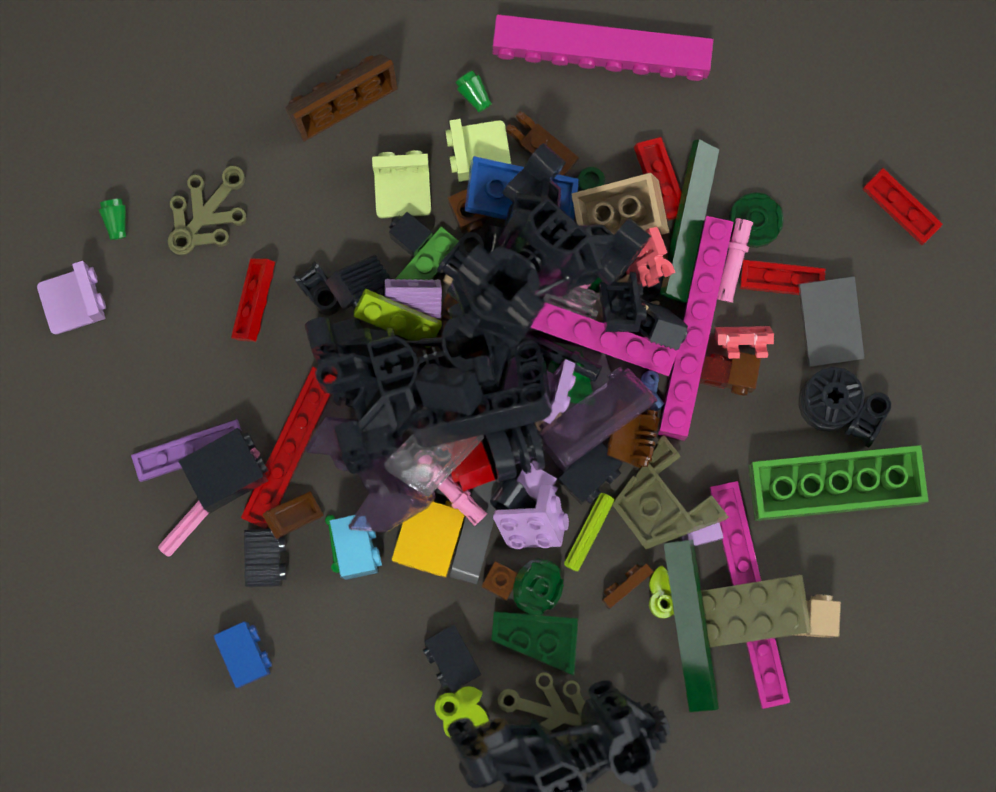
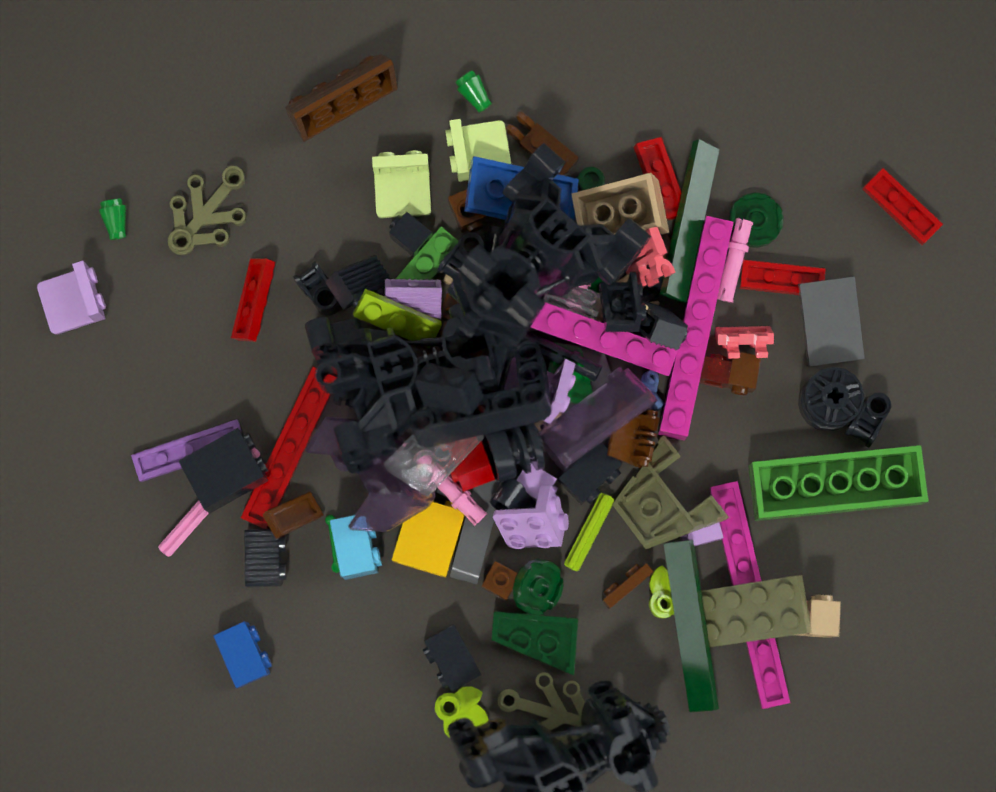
(602, 47): dark pink brick -> none

